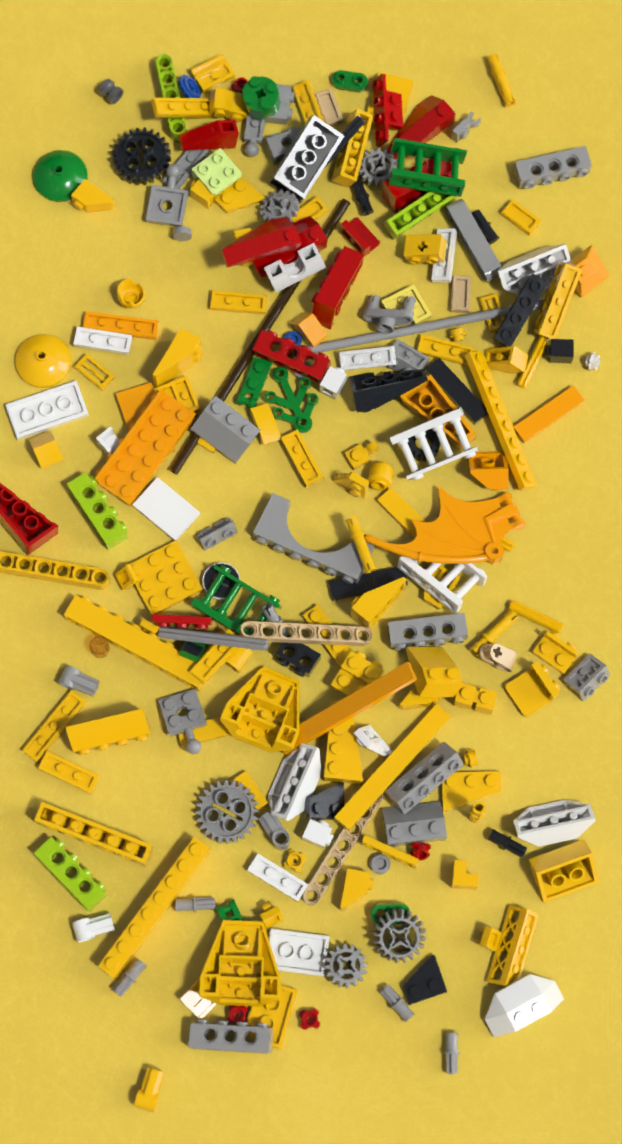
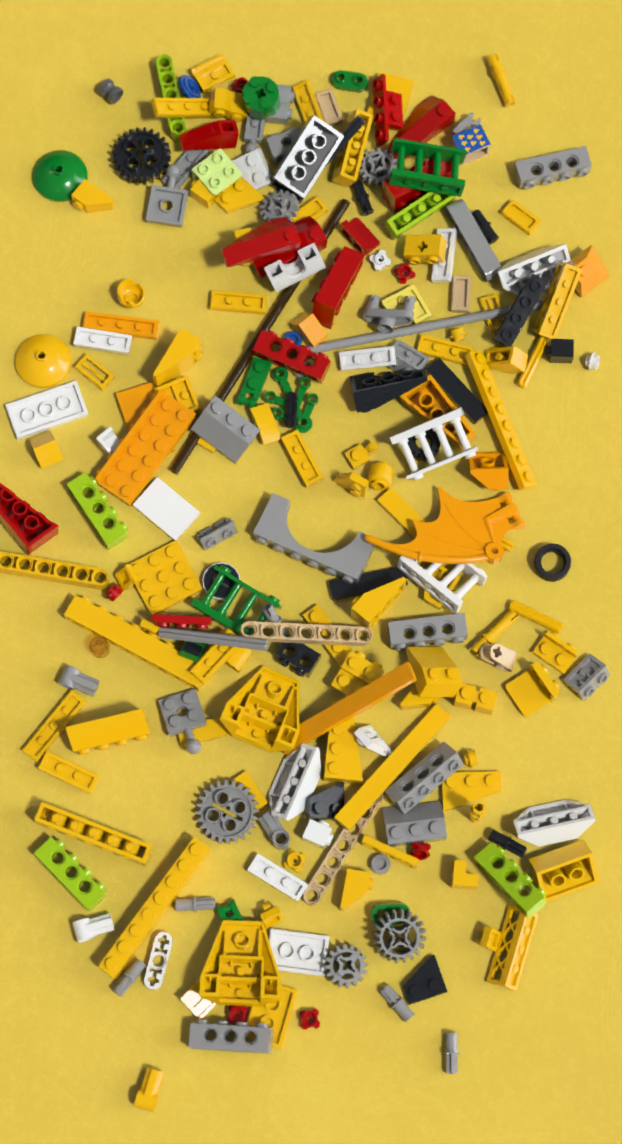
(113, 592): none -> red plate
(149, 974): none -> white beam
(182, 233): light grey tile -> none
(254, 169): none -> white wing
(291, 410): none -> black axle
(333, 382): white brick -> none
(357, 536): yellow pin -> none
(376, 263): none -> white plate
(405, 267): none -> red plate
(474, 141): none -> piece
(521, 1004): white wedge -> none
(527, 904): none -> lime brick
(548, 414): light orange tile -> none
(552, 577): none -> black tyre

